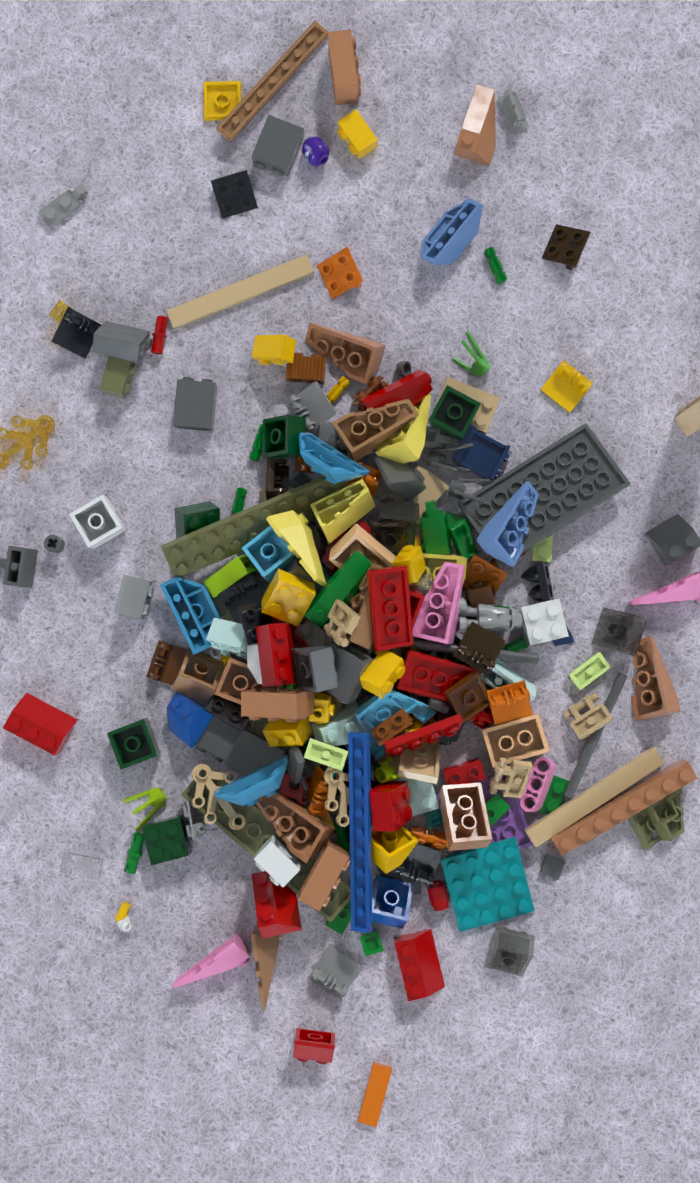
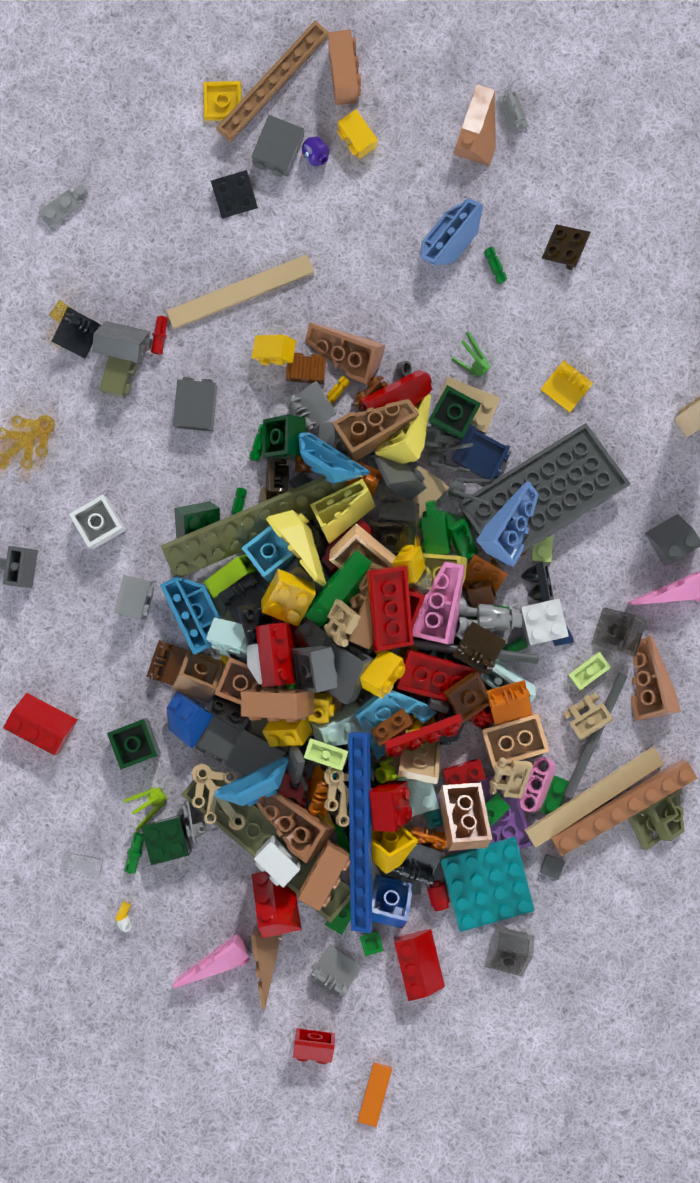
(48, 543): dark grey bush -> none
(340, 273): orange hinge -> none

